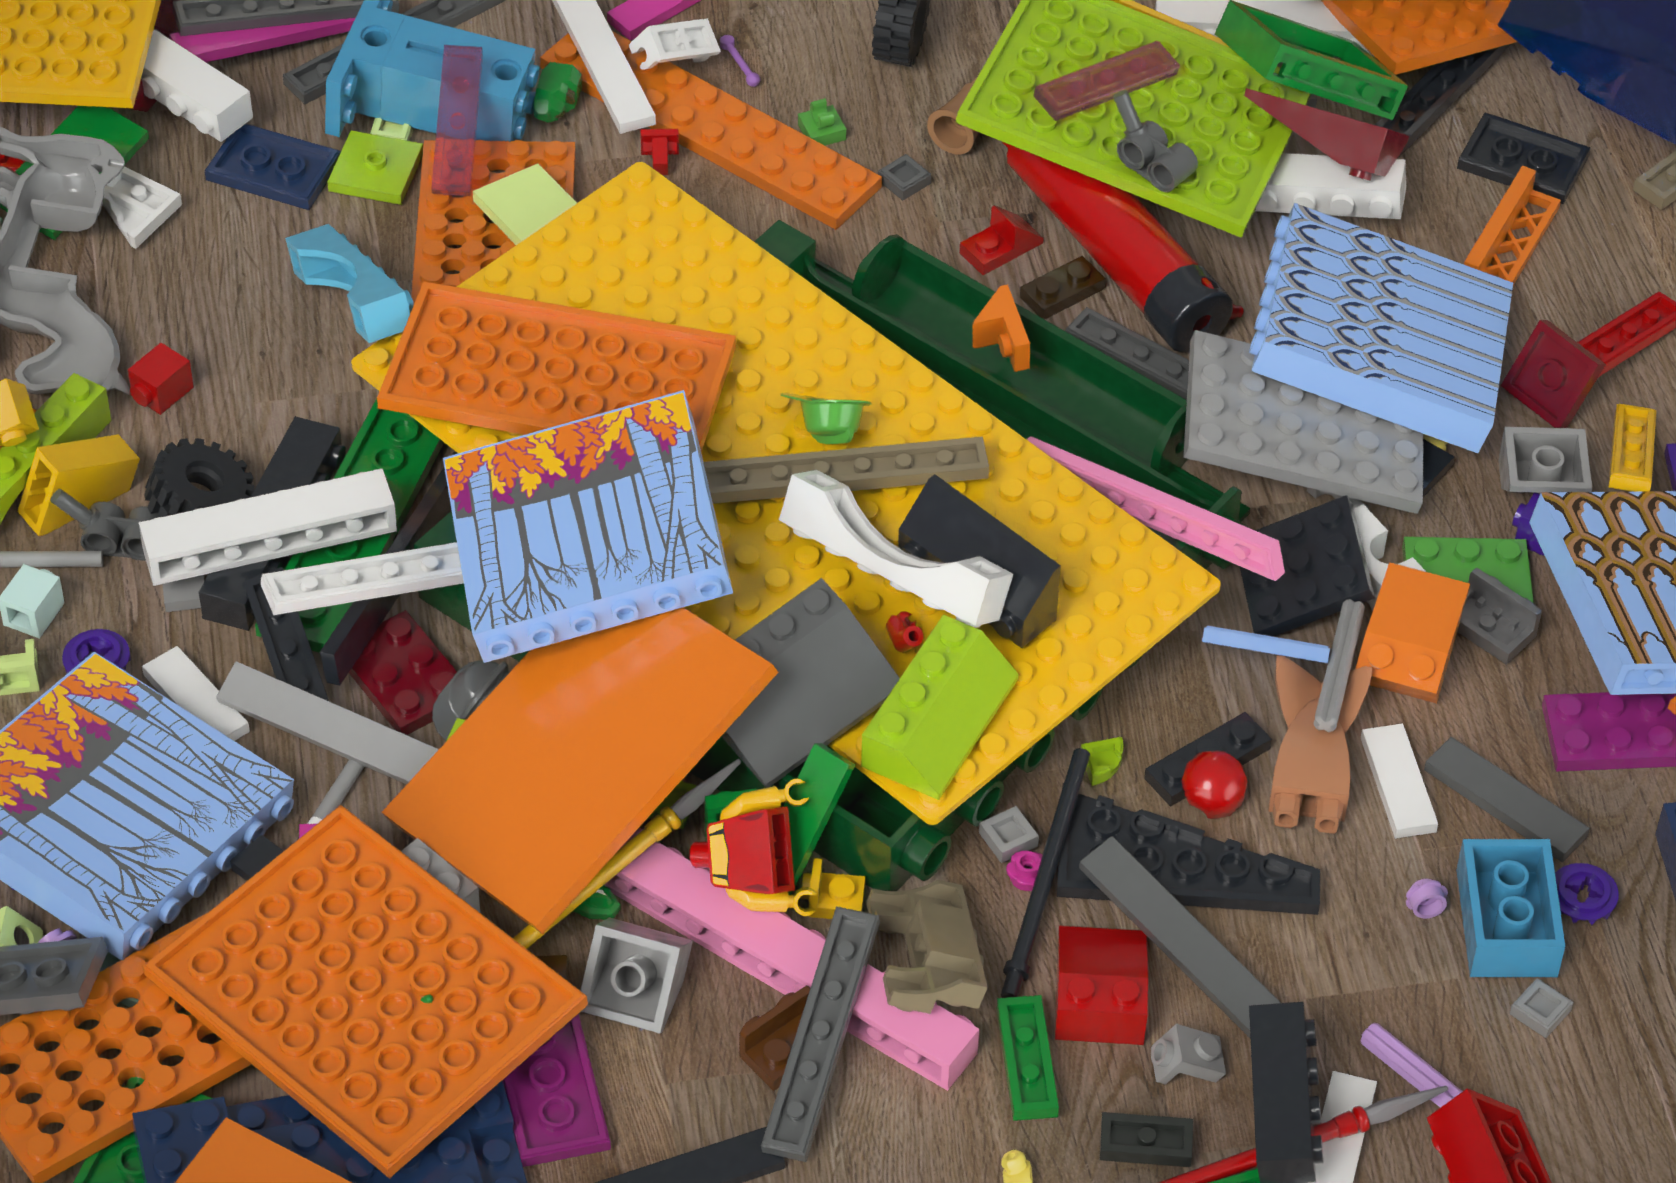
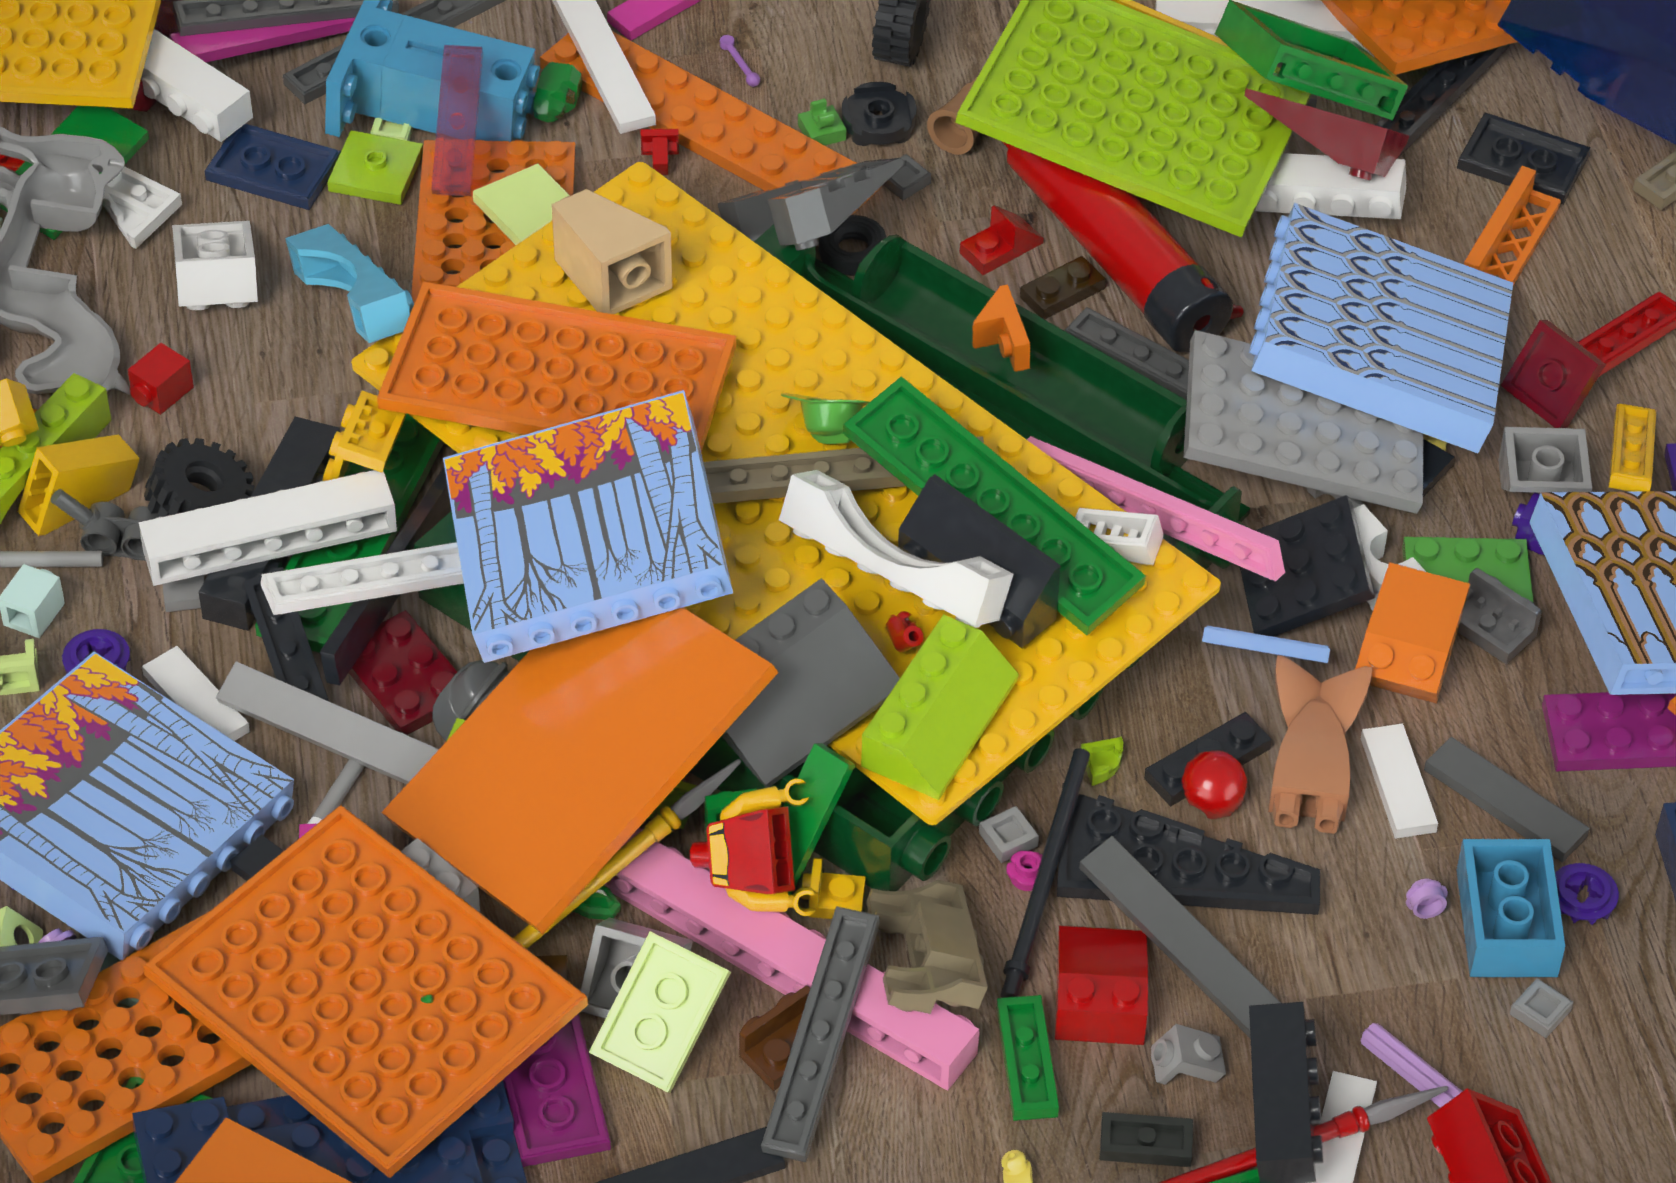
(215, 264): none -> white slope
(366, 438): none -> yellow bracket
(610, 251): none -> tan slope
(660, 1012): none -> yellowish green tile
(676, 42): white hinge -> none
(810, 206): none -> dark grey wedge
(853, 227): none -> black tyre
(895, 123): none -> black plate
(920, 440): none -> green plate
(1103, 80): tile -> none
(1142, 529): none -> white slope
(1147, 151): dark grey beam -> none
(1339, 665): light grey axle -> none

